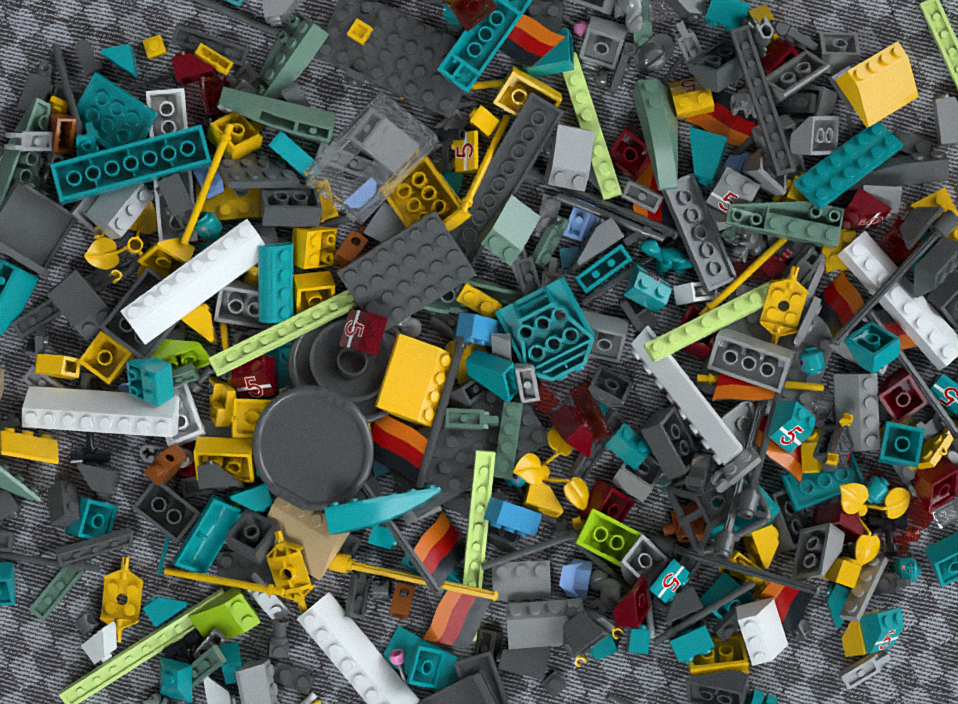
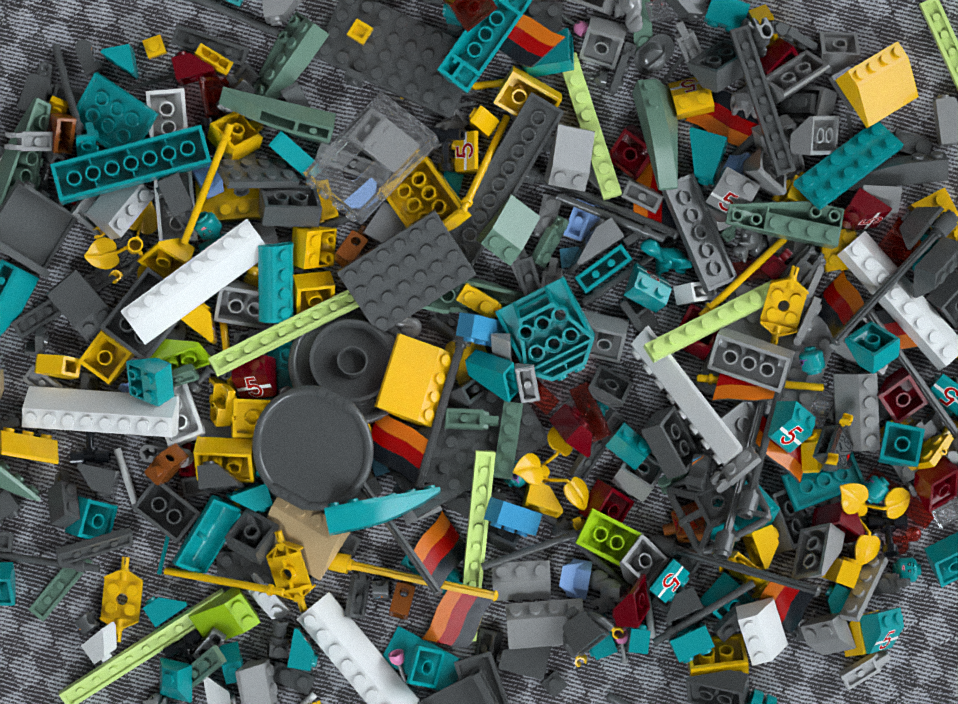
(126, 476): none -> white bar
(302, 652): none -> teal slope
(363, 332): dark red slope -> none
(382, 537): teal slope -> none
(622, 639): none -> hinge
(828, 634): none -> light grey slope

